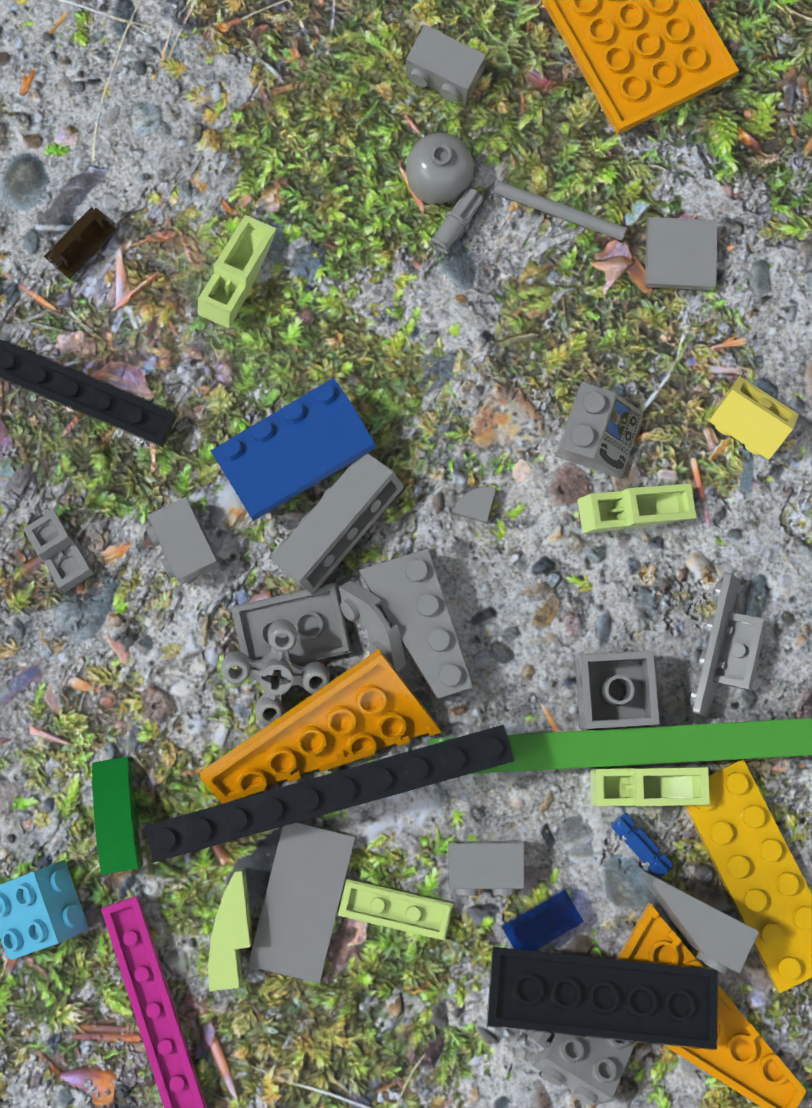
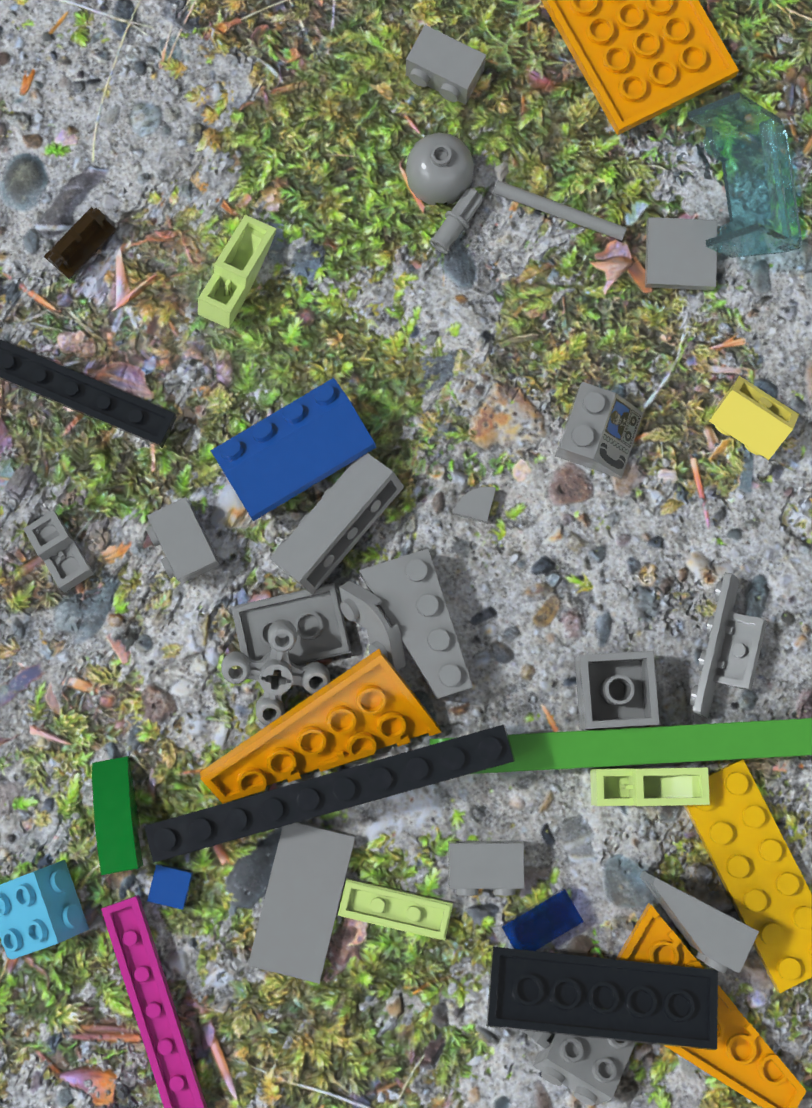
(170, 886): none -> blue tile
(230, 933): yellowish green slope -> none
(636, 508): yellowish green slope -> none
(642, 845): blue axle -> none
(755, 175): none -> clear light blue windscreen

